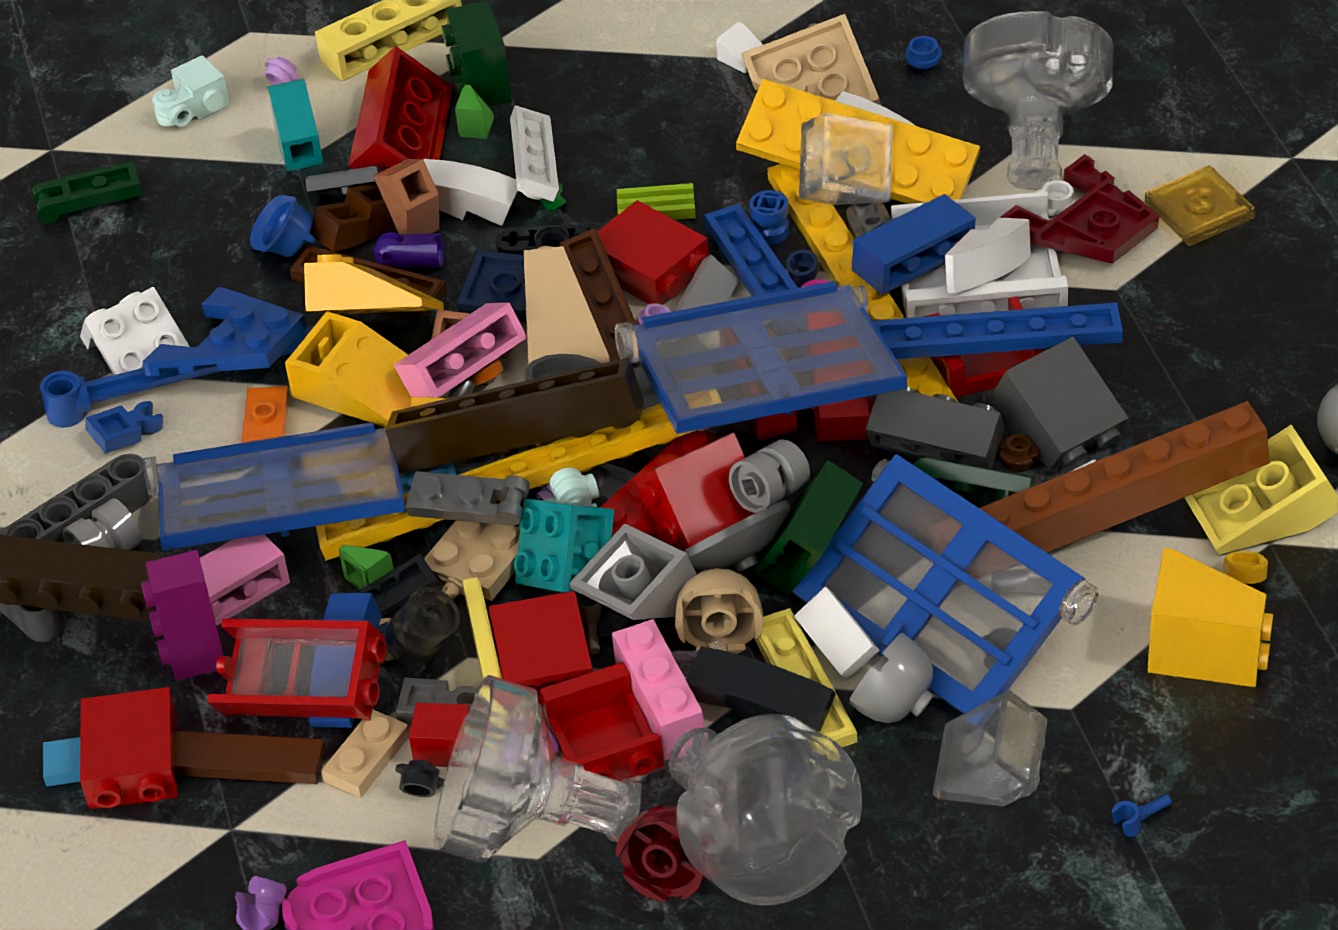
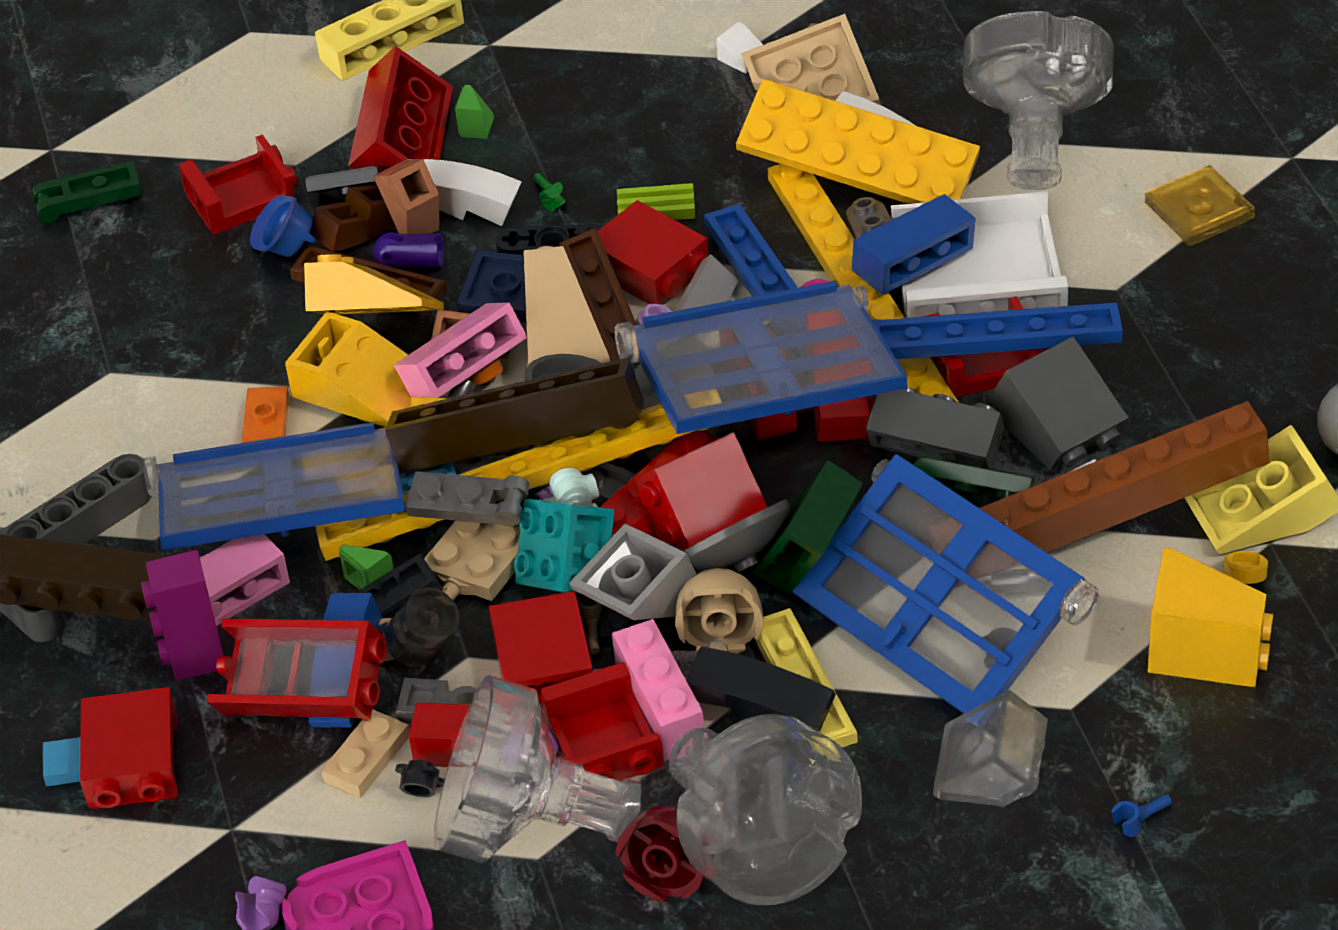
(70, 397): blue piece -> none
(110, 527): light grey wheel -> none
(120, 428): blue plate -> none
(131, 330): white bracket -> none
(197, 93): light aqua brick -> none
(239, 189): none -> red panel
(248, 338): blue wing -> none
(248, 757): reddish brown tile -> none
(280, 71): lavender plate -> none
(295, 125): teal slope -> none
(477, 52): dark green brick -> none
(481, 628): light yellow tile -> none
(534, 154): white plate -> none
(769, 215): blue wheel -> none
(769, 476): light grey wheel -> none
(805, 263): dark blue hinge -> none
(836, 633): white tile -> none
(845, 160): clear slope -> none
(895, 683): light grey cylinder -> none
(923, 52): blue plate -> none
(987, 254): white slope -> none
(1018, 453): reddish brown plate -> none
(1059, 196): white plate -> none
(1097, 225): dark red wing -> none

